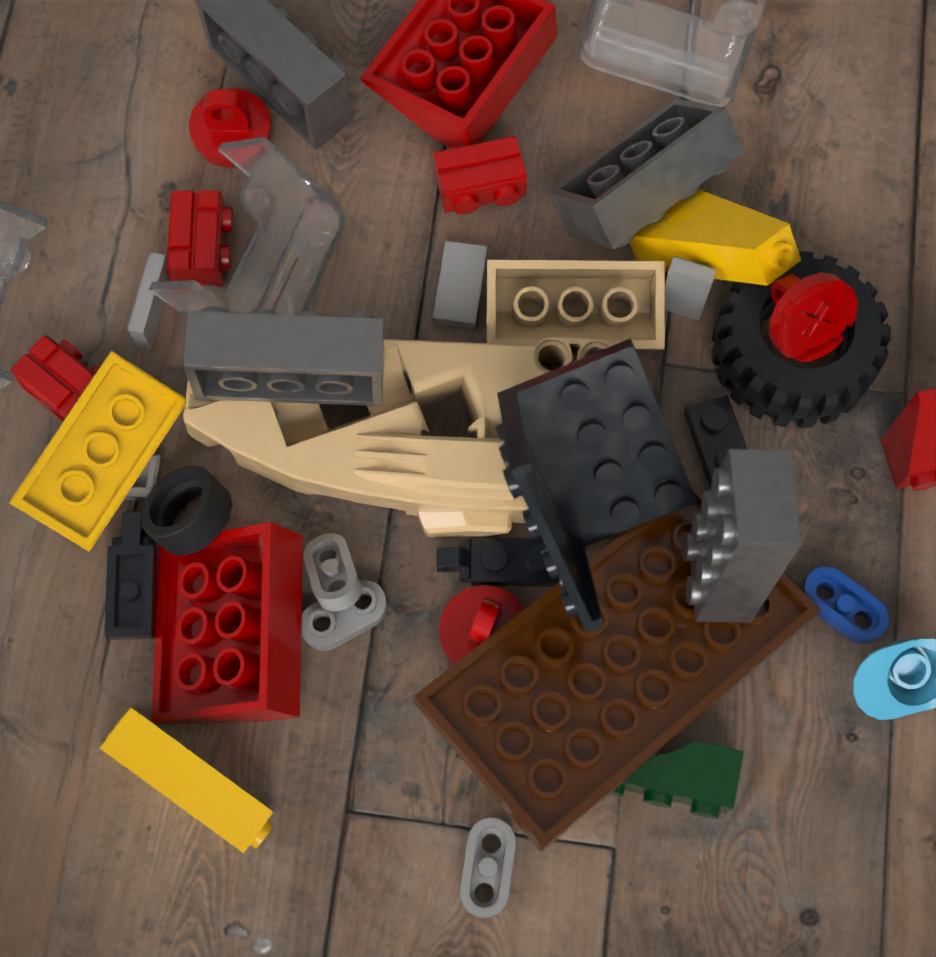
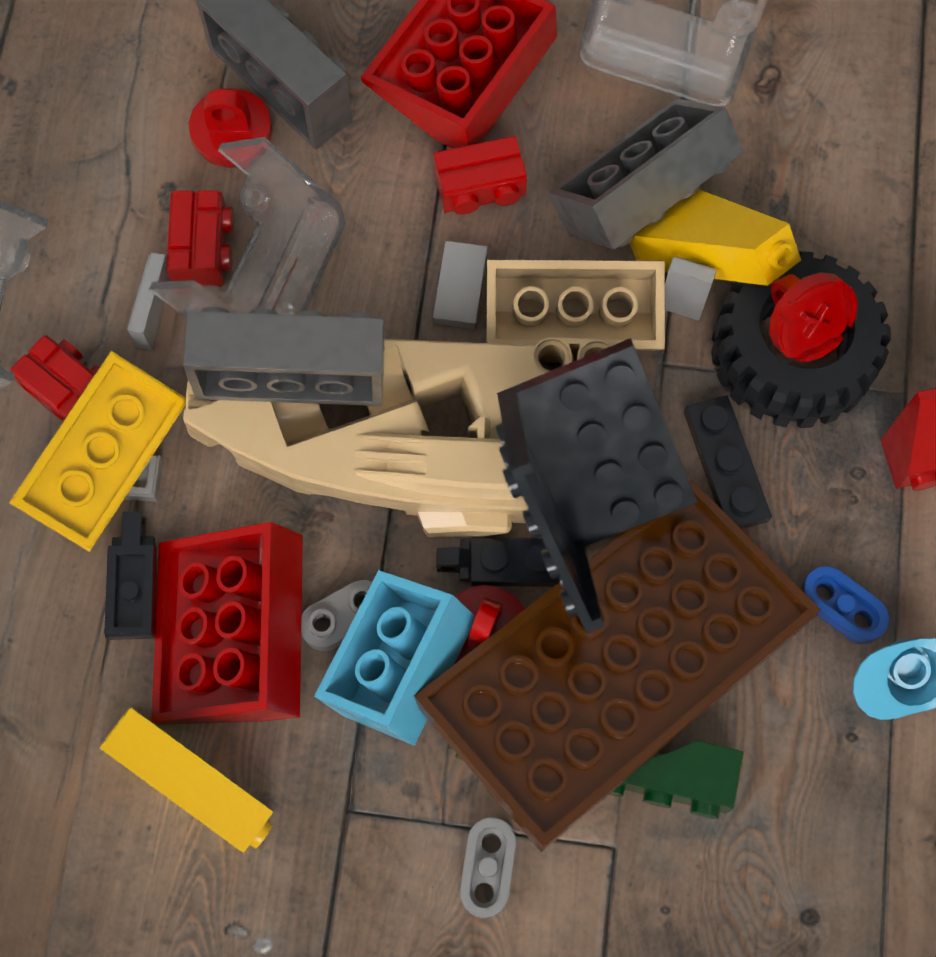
(200, 525): black tyre -> none
(332, 572): light grey plate -> none
(393, 651): none -> medium azure brick
(742, 535): flat silver brick -> none

